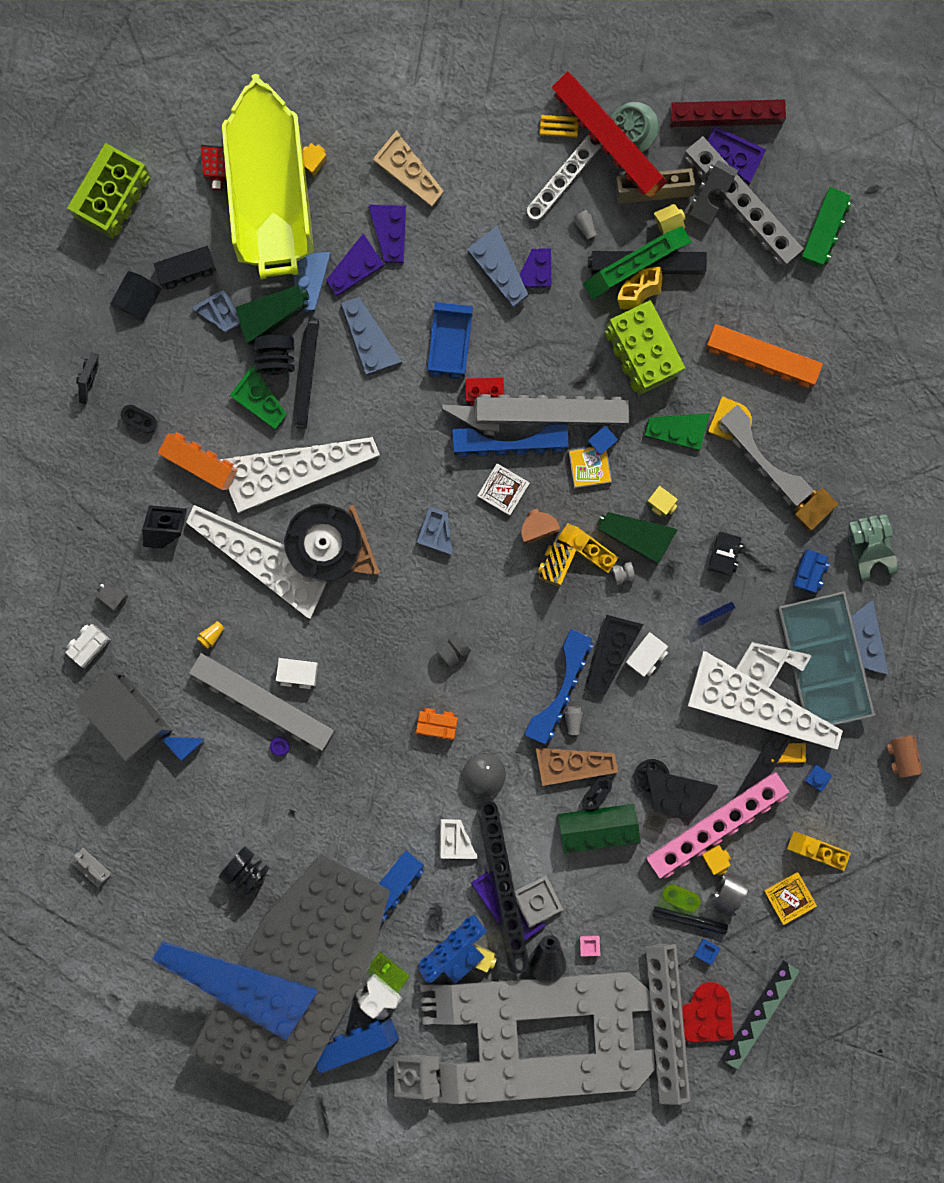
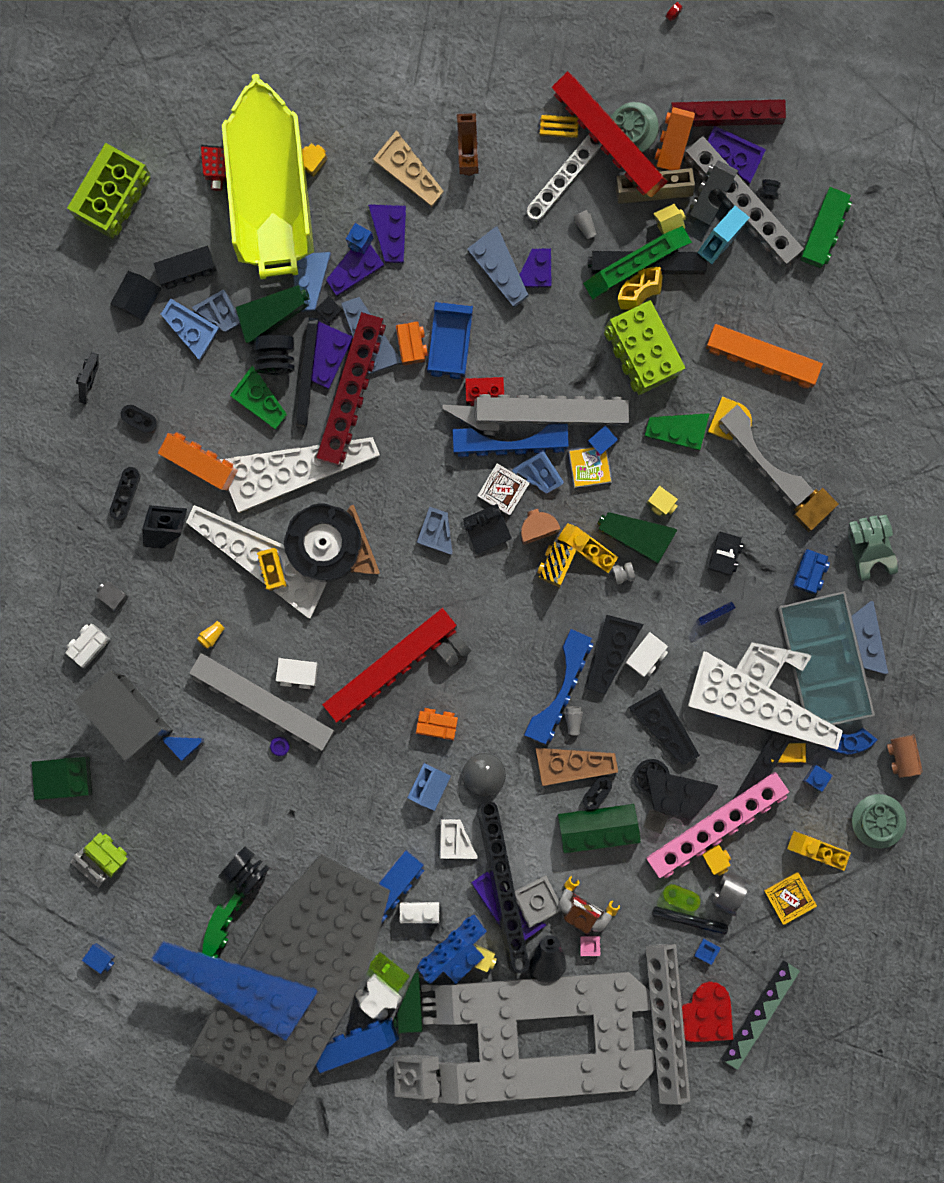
(61, 778): none -> dark green slope
(99, 958): none -> blue brick
(105, 854): none -> lime brick
(134, 482): none -> black beam
(190, 327): none -> medium blue wing
(215, 934): none -> green slope
(271, 569): none -> yellow brick
(328, 309): none -> black plate
(329, 354): none -> dark purple wing
(359, 239): none -> blue brick
(365, 324): none -> dark red brick
(390, 665): none -> red brick
(410, 343): none -> orange brick
(410, 1013): none -> dark green slope
(419, 912): none -> white brick
(429, 787): none -> medium blue brick
(467, 144): none -> reddish brown arch
(487, 528): none -> black hinge
(540, 472): none -> medium blue wing
(582, 913): none -> torso
(661, 719): none -> black wing
(674, 11): none -> red tile
(674, 139): none -> orange brick
(723, 234): none -> medium azure brick
(770, 189): none -> black wheel
(854, 742): none -> blue tile
(879, 821): none -> sand green wheel

